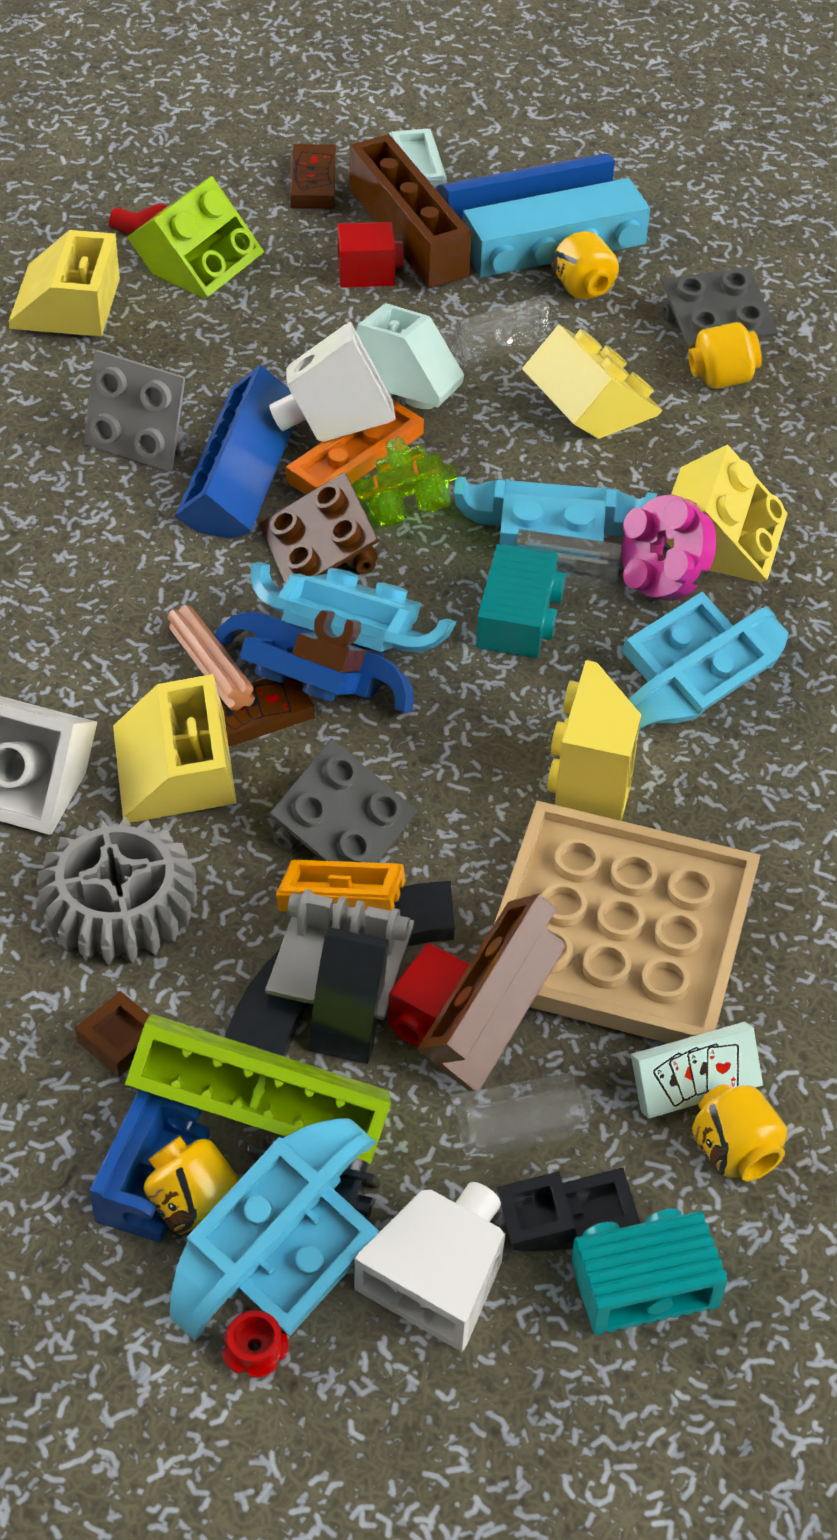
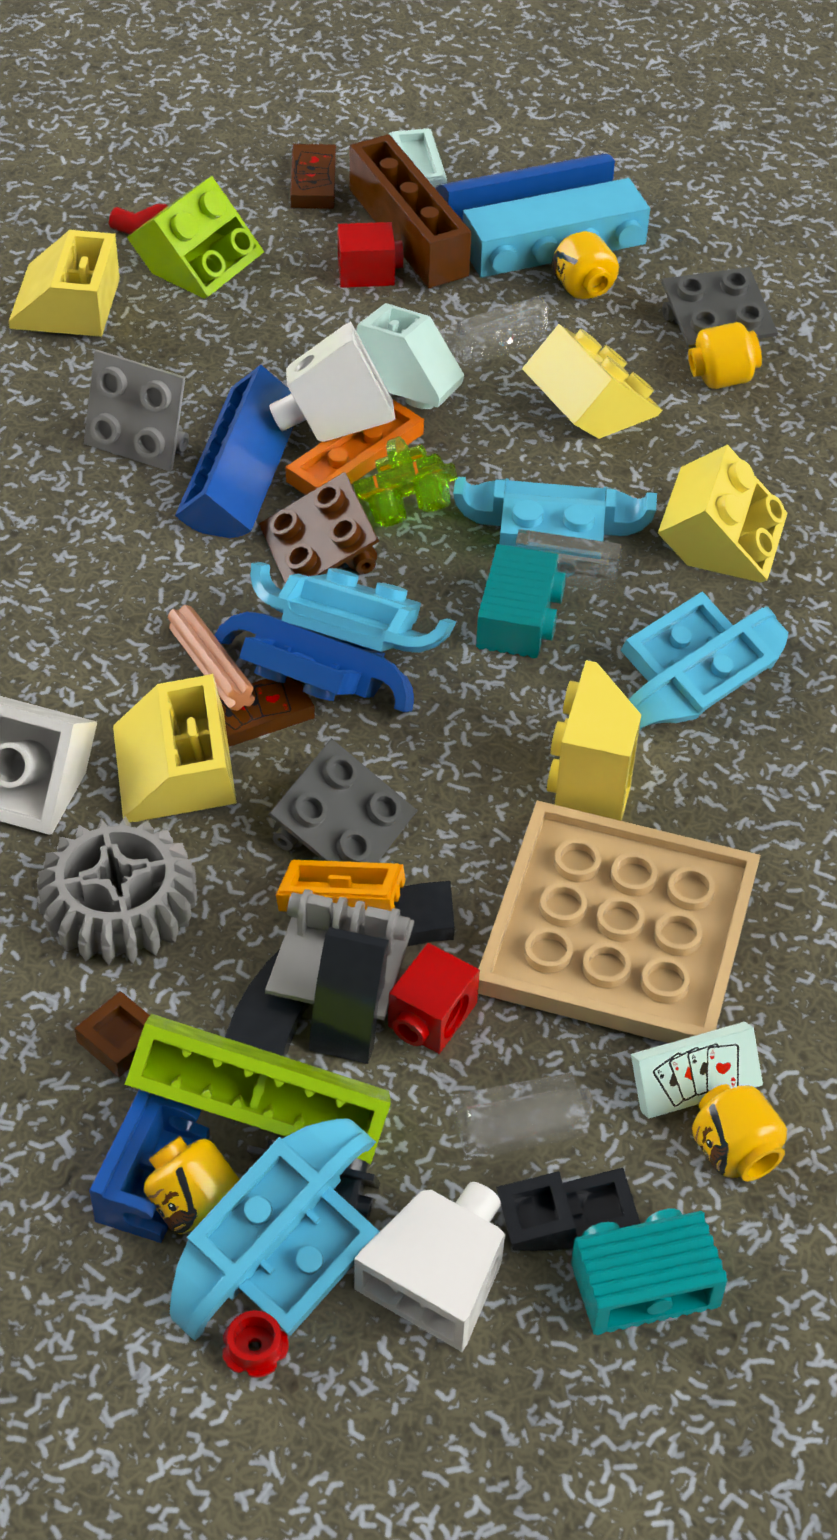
(327, 648): reddish brown tile -> none
(494, 992): panel -> none
(643, 544): dark pink plate -> none

